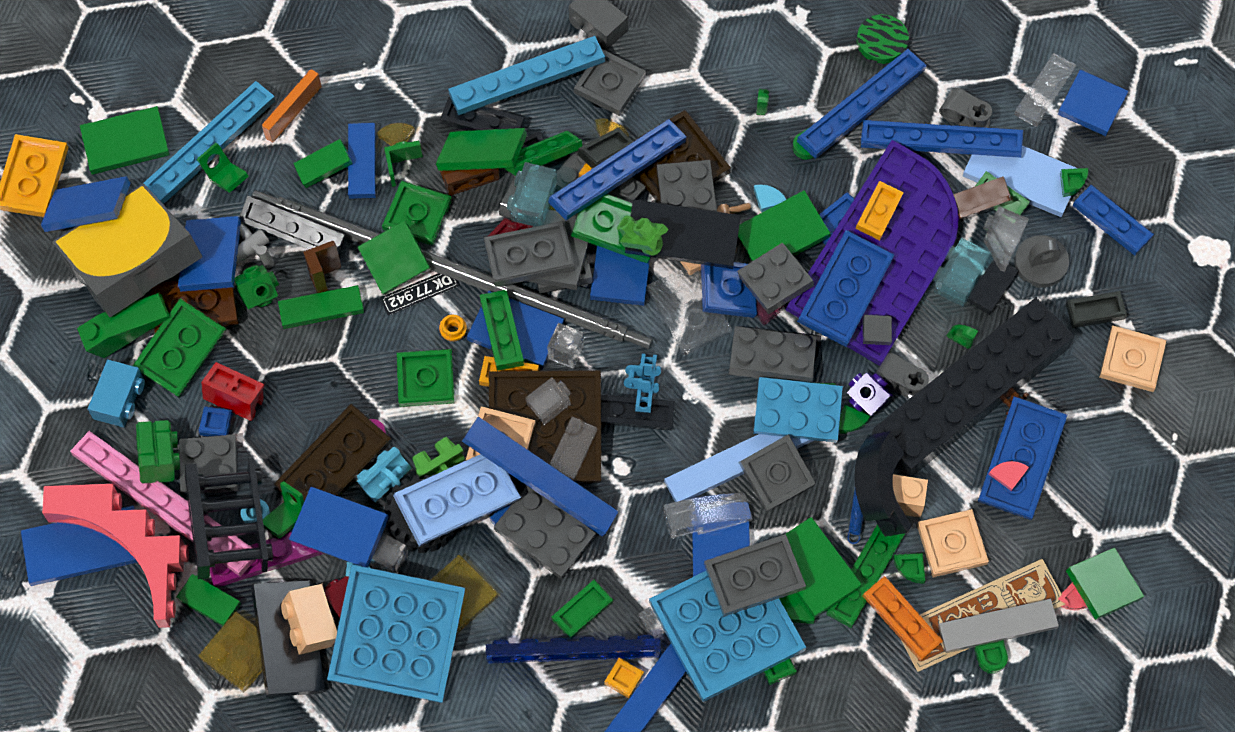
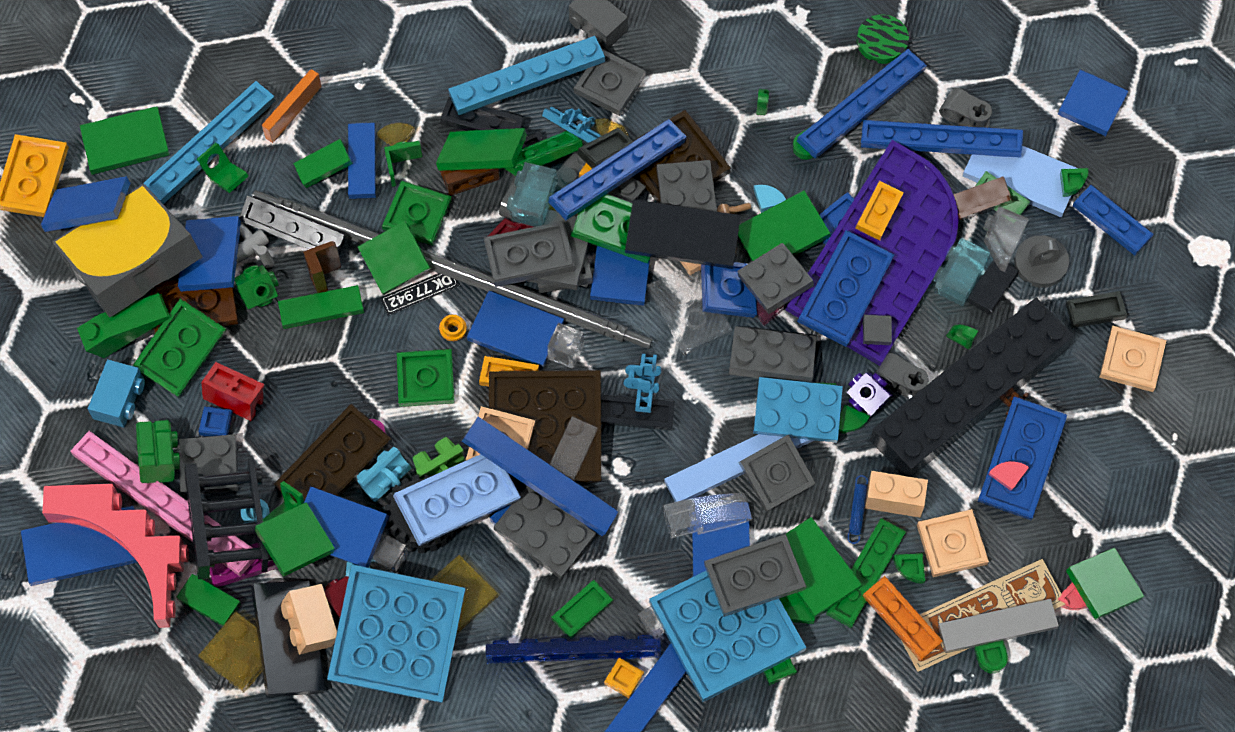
(294, 539): none -> green tile
(501, 330): green plate -> none
(549, 400): clear brick -> none
(566, 121): none -> dark azure piece
(642, 234): bright green hips -> none
(875, 483): black arch -> none
(1045, 89): clear tile -> none

